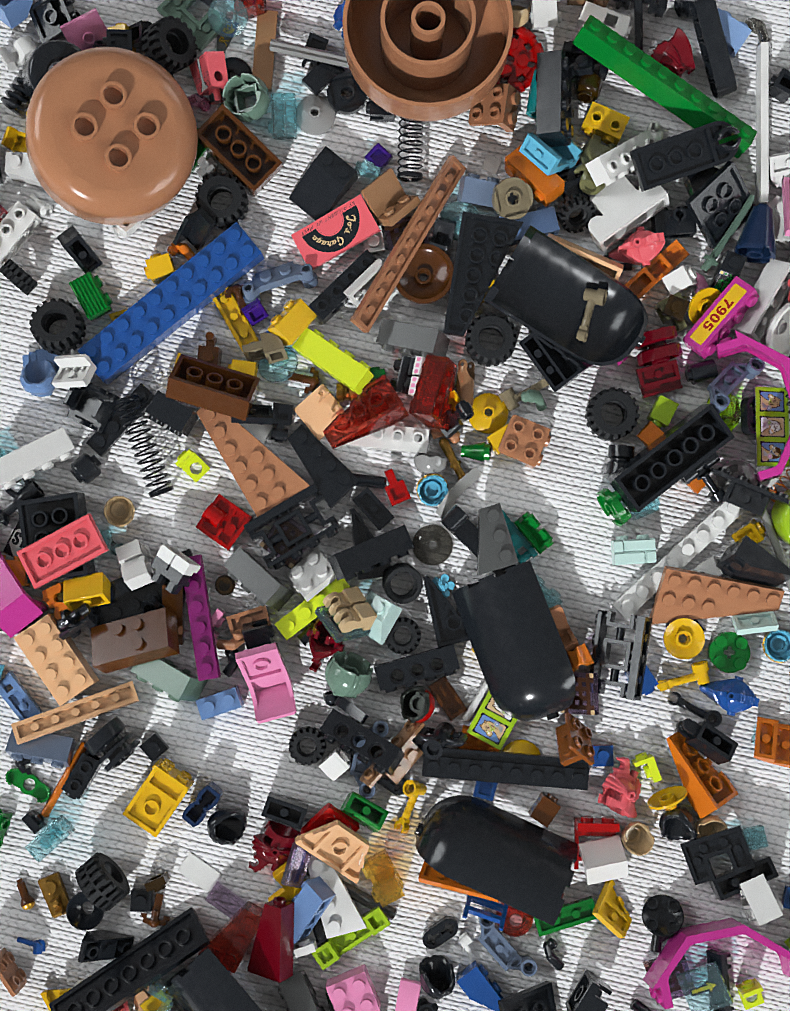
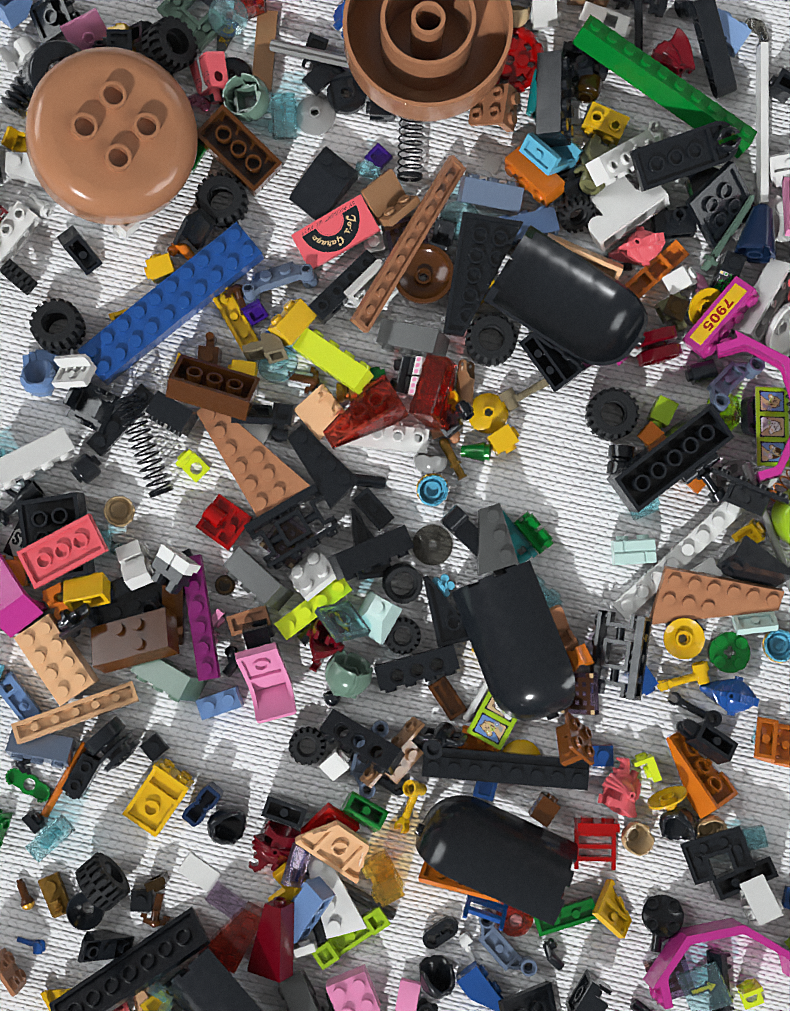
(91, 296): green brick -> none
(206, 167): light grey plate -> none
(233, 643): nougat arm -> none
(350, 609): tan legs -> none
(351, 709): black beam -> none
(396, 490): red plate -> none
(417, 704): pearl dark grey hair -> none
(457, 490): white sticker -> none
(521, 204): dark tan plate -> none
(524, 441): nougat bracket -> none
(534, 396): sand green arm -> none
(593, 298): dark tan brick -> none
(603, 859): white slope -> none
(611, 505): green plate -> none
(659, 378): dark red plate -> none

